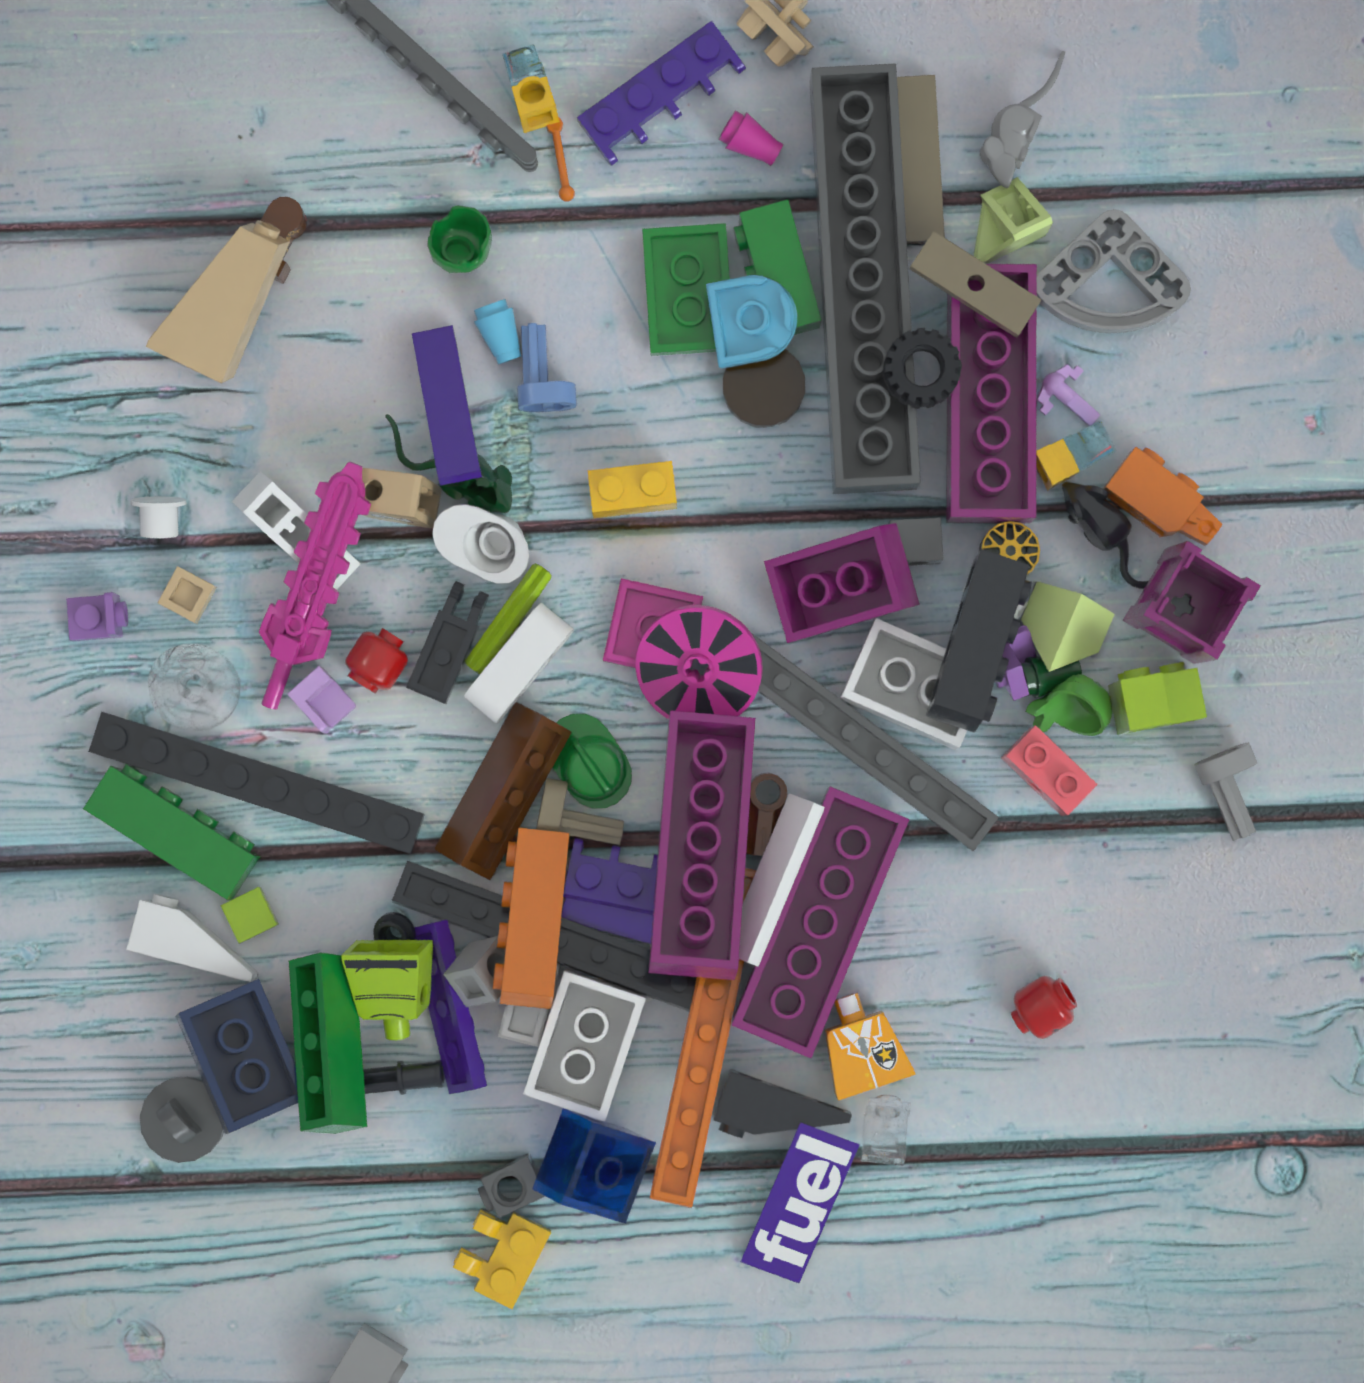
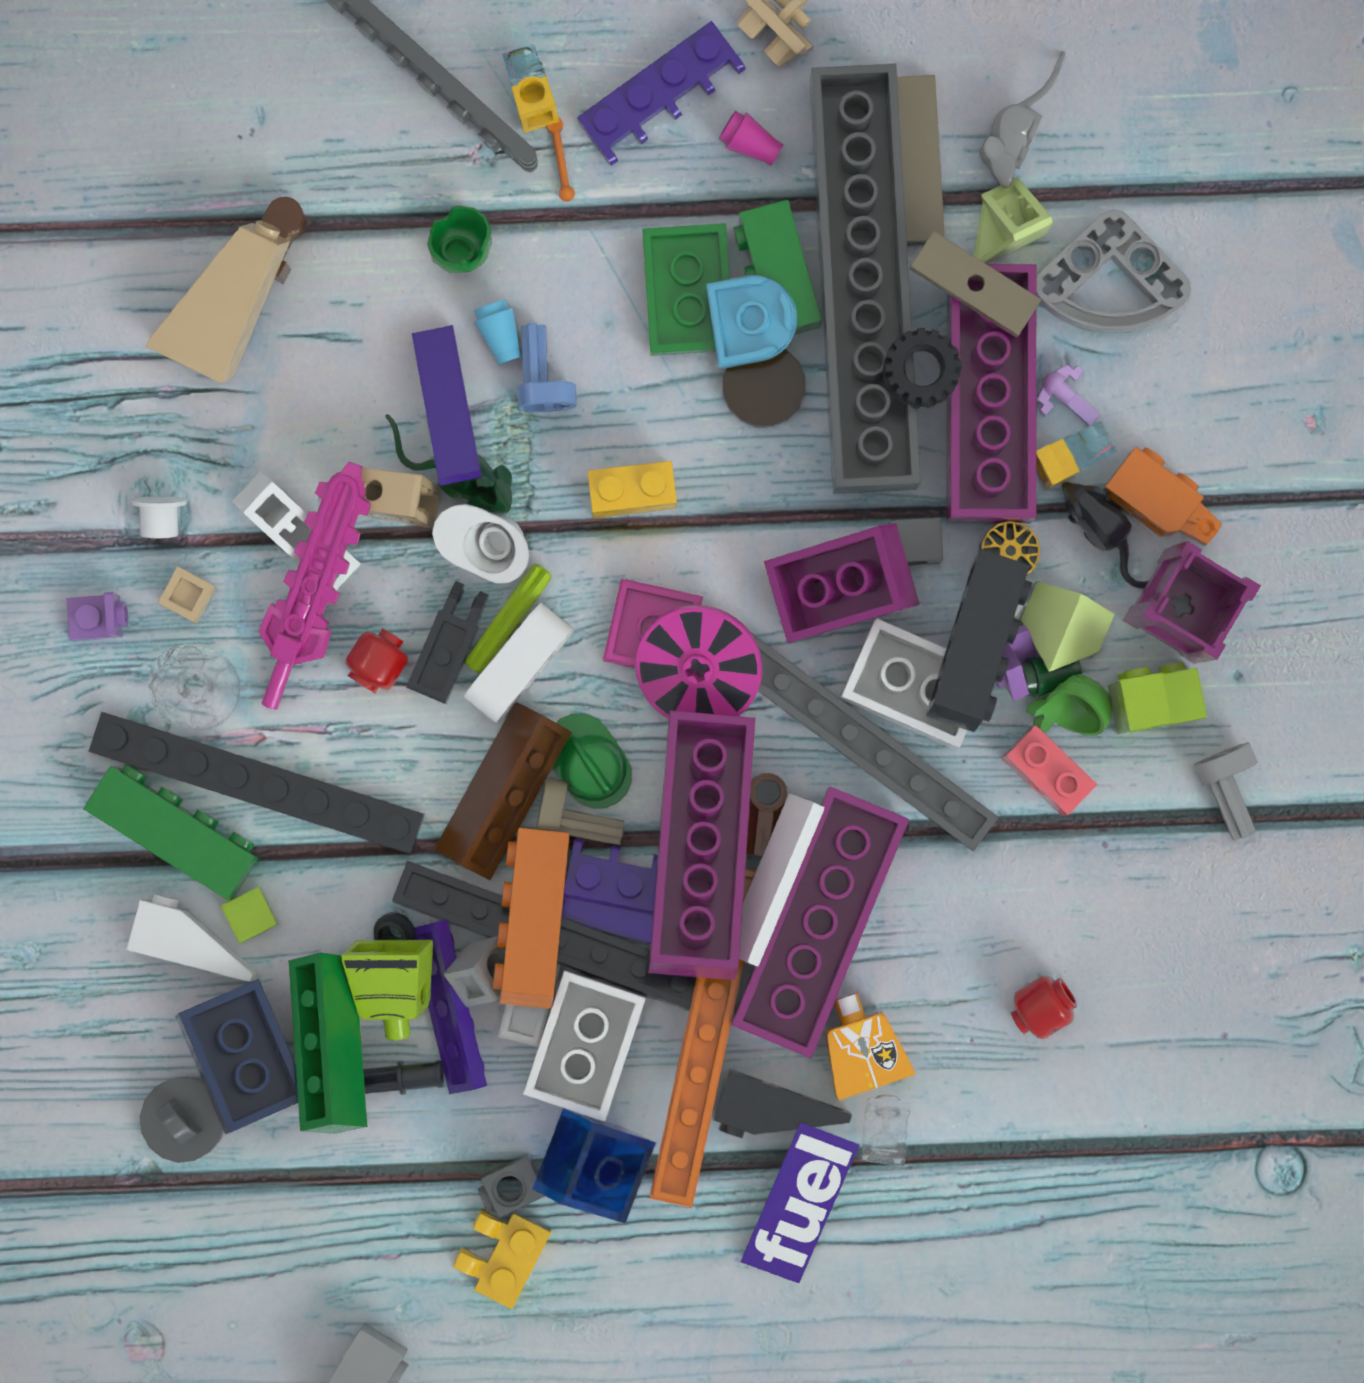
(322, 699): lavender panel -> none

